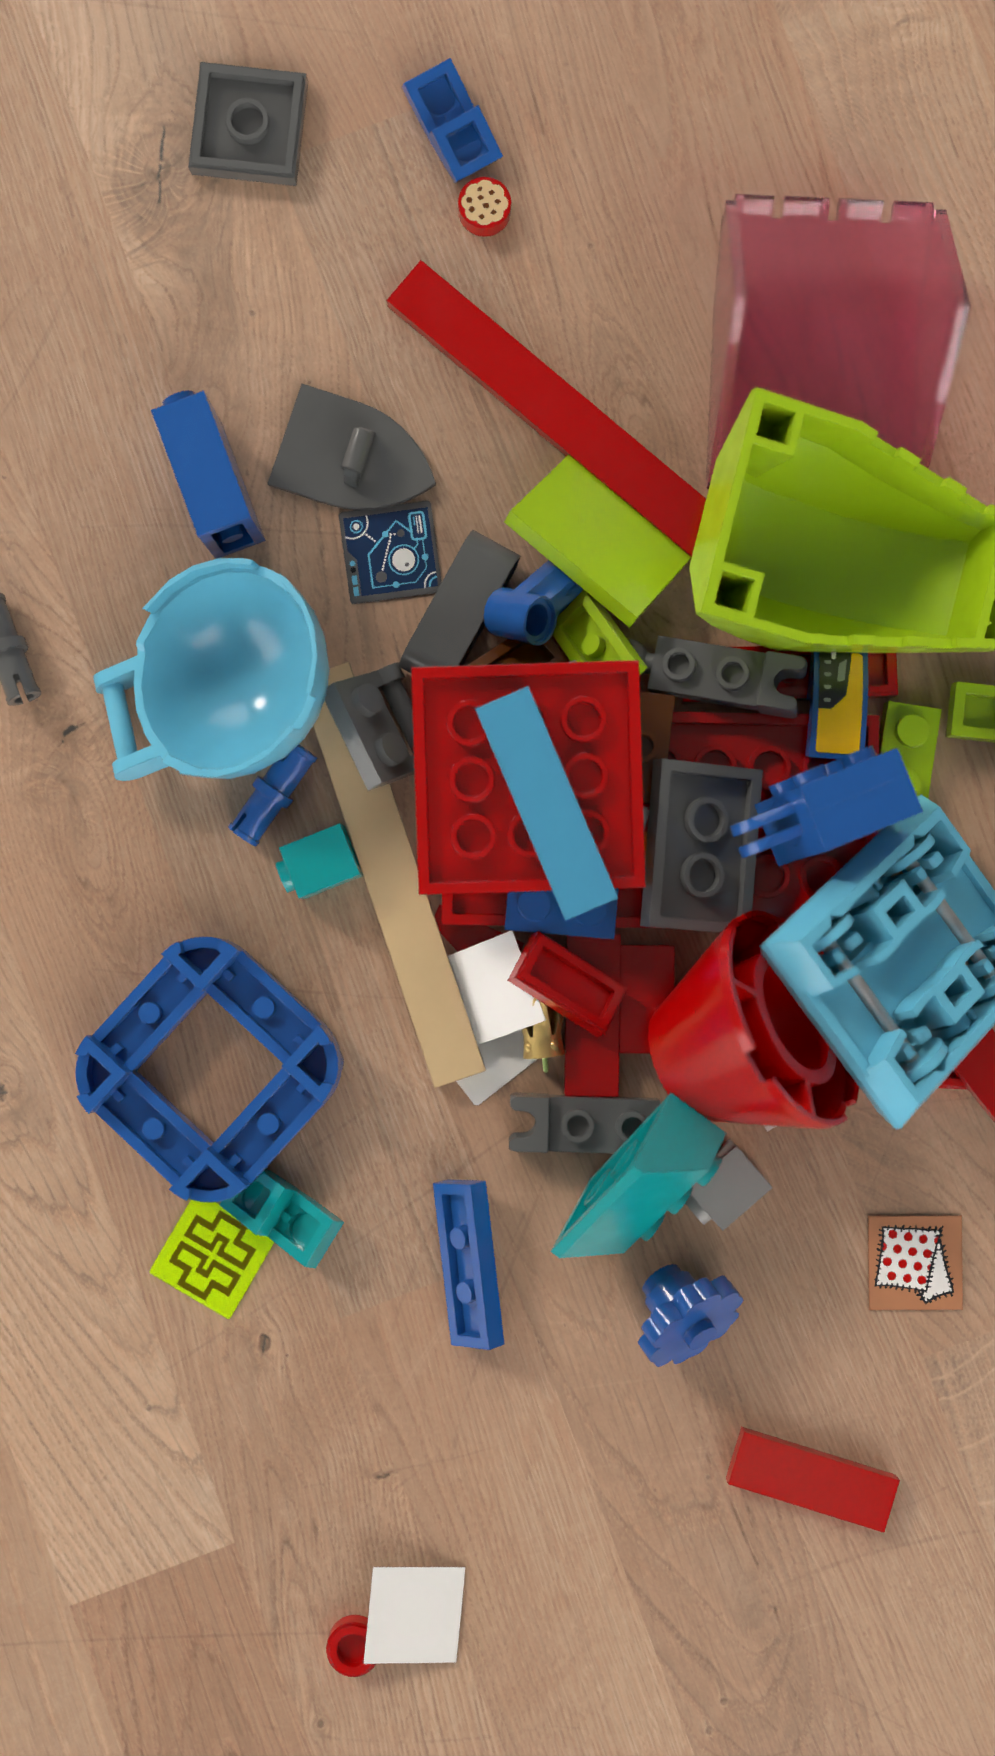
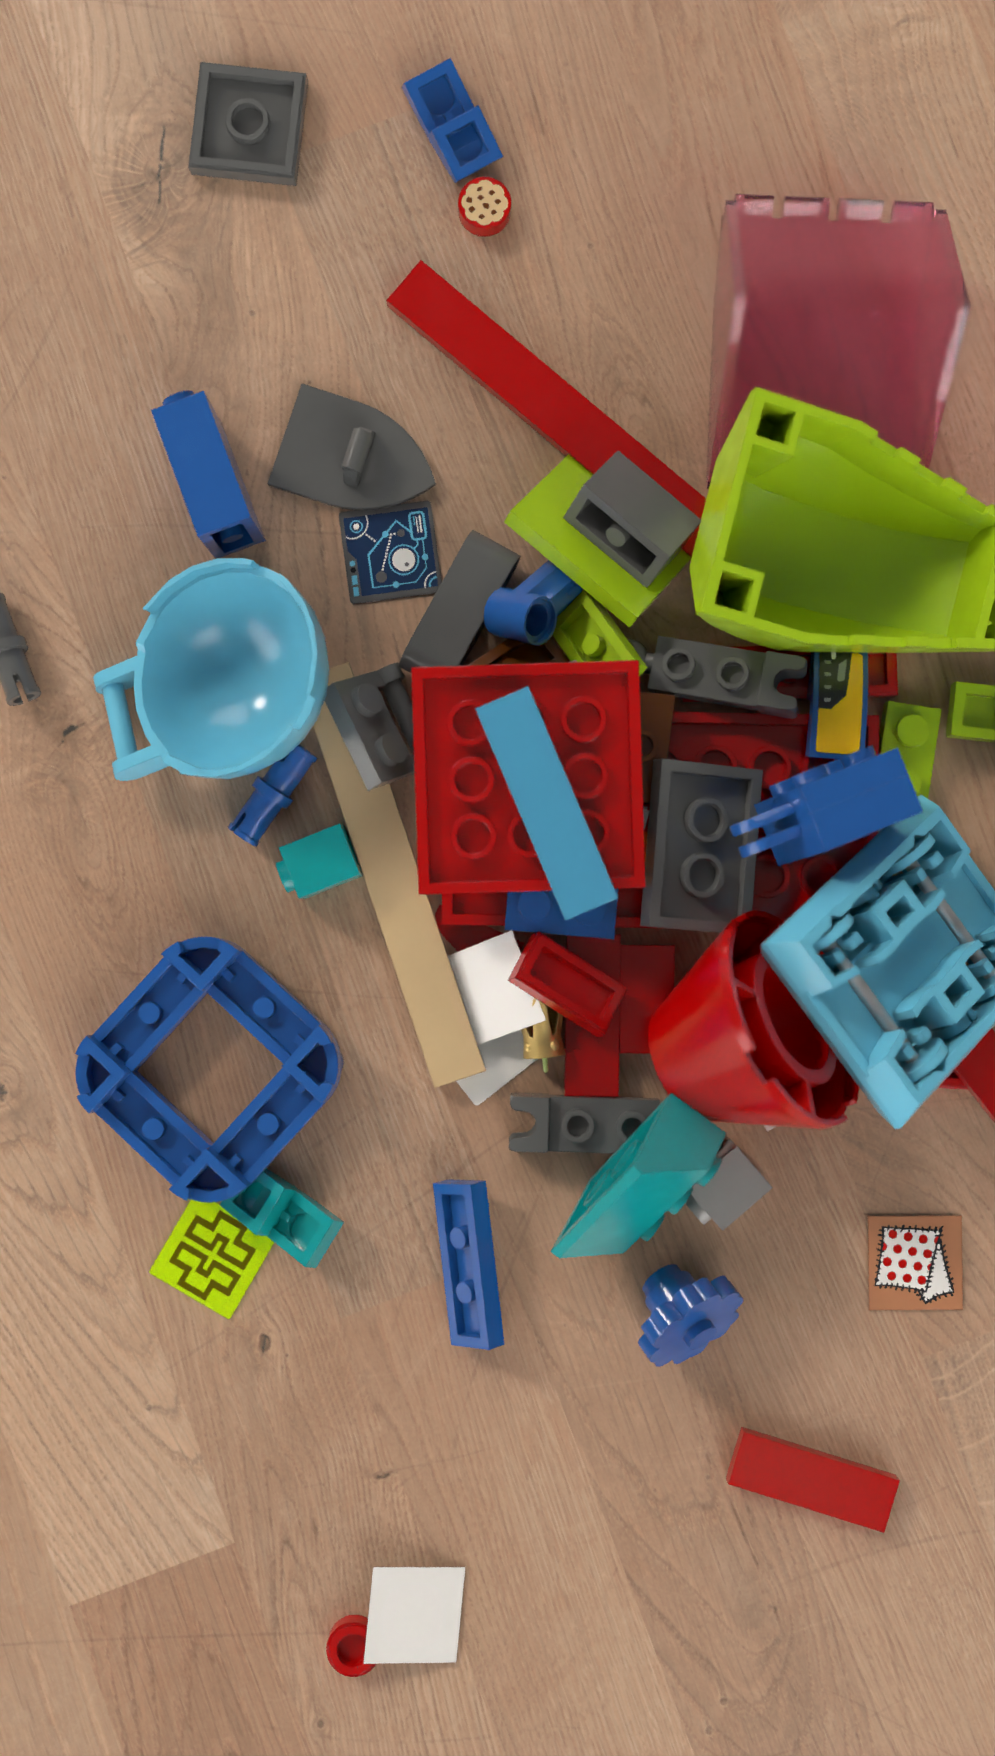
(632, 518): none -> dark grey brick

